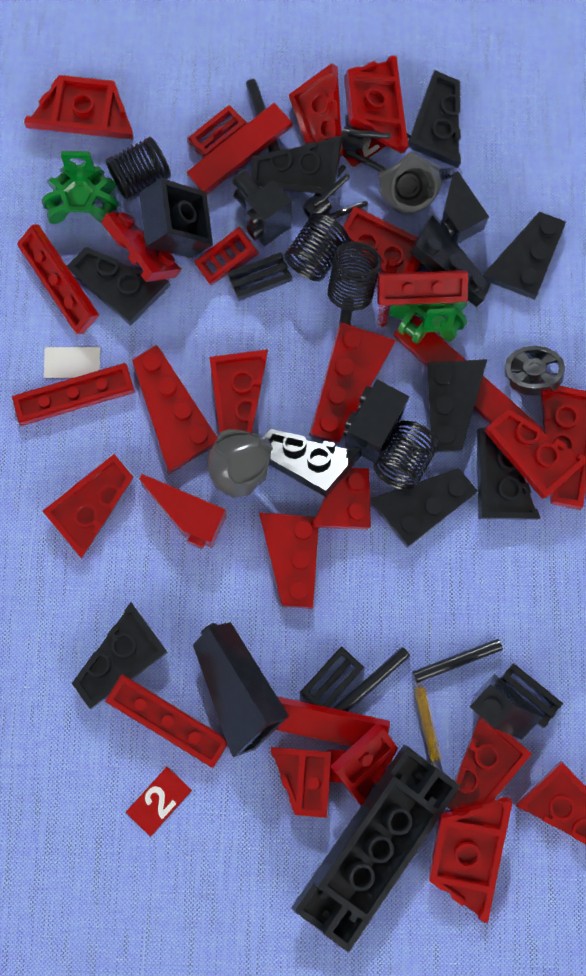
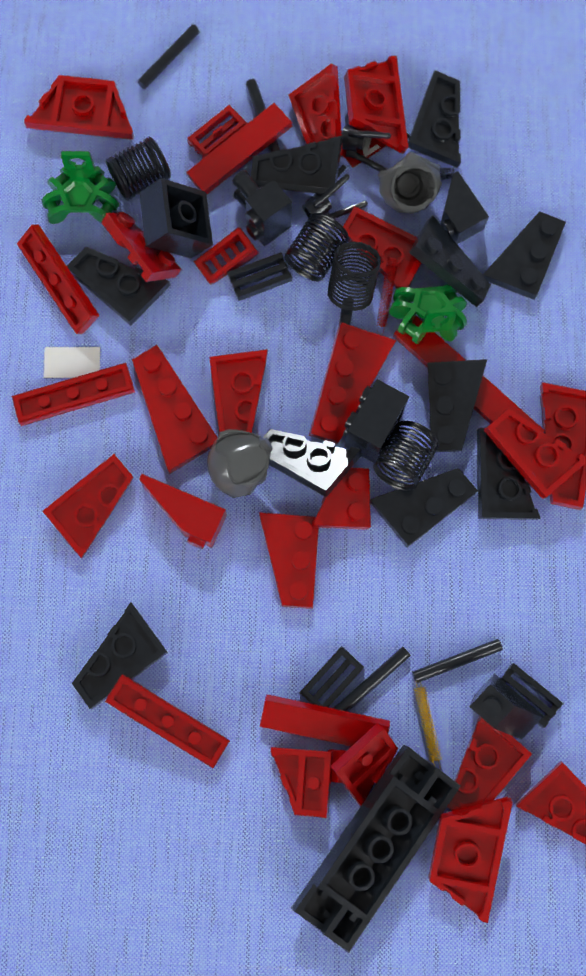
(158, 801): red sticker -> none
(169, 55): none -> black bar
(238, 689): black slope -> none
(422, 287): red plate -> none
(533, 370): black piece -> none

